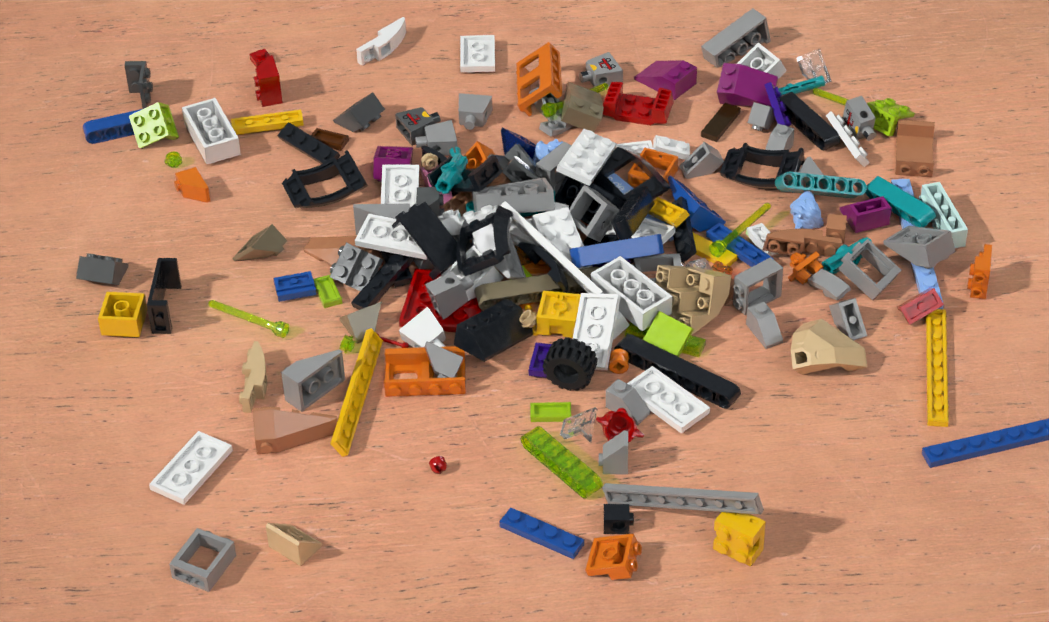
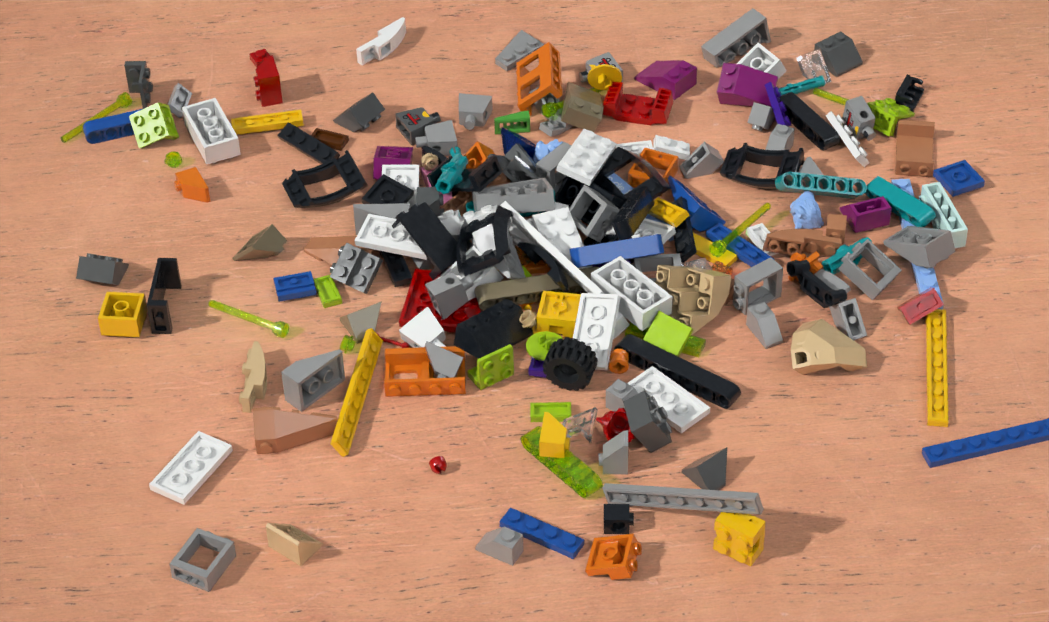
(123, 100): none -> clear neon green piece
(179, 98): none -> light grey plate
(382, 281): black plate -> none
(387, 192): none -> black plate
(477, 53): white plate -> none
(493, 367): none -> lime bracket
(502, 545): none -> light grey slope
(516, 50): none -> light grey wing
(522, 119): none -> bright green slope
(540, 343): none -> lime piece
(553, 438): none -> yellow slope
(603, 76): none -> yellow piece
(648, 421): none -> dark grey piece
(708, 471): none -> dark grey slope
(720, 122): dark brown tile -> none
(814, 286): none -> black plate
(839, 53): none -> dark grey slope
(908, 93): none -> black hinge
(958, 178): none -> blue plate
(980, 273): orange plate -> none

